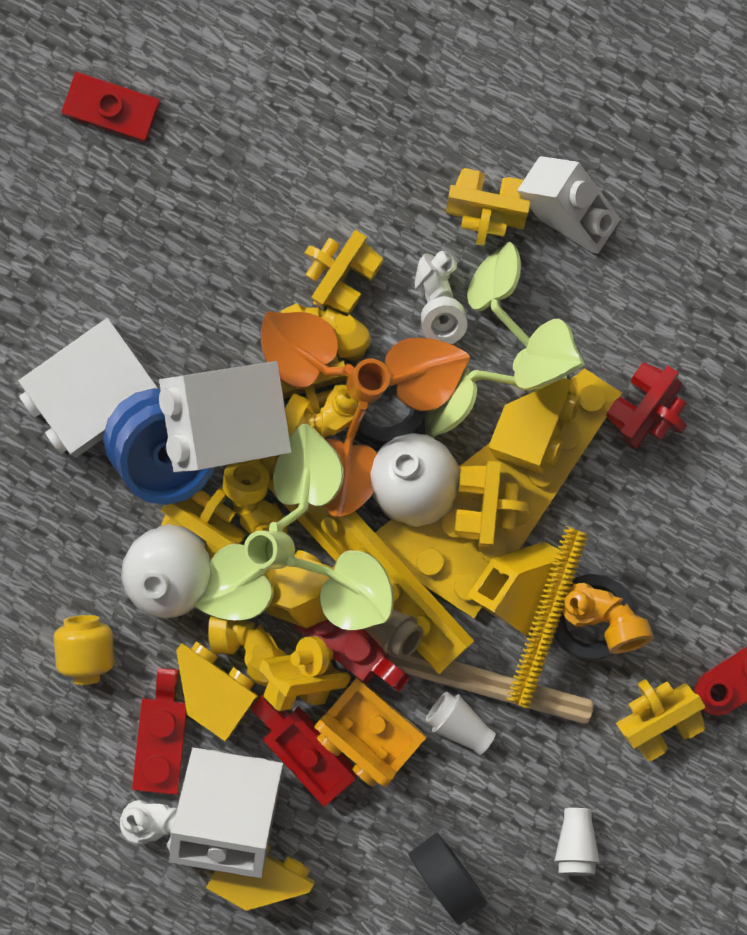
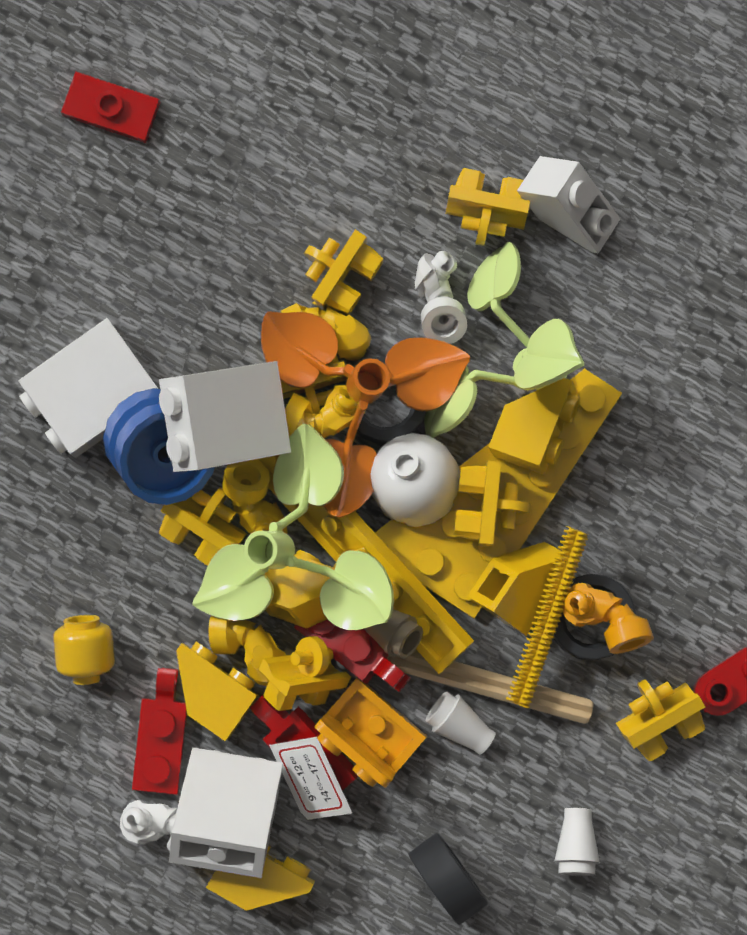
(166, 571): white cylinder -> none
(311, 778): none -> white sticker
(659, 390): red hips -> none

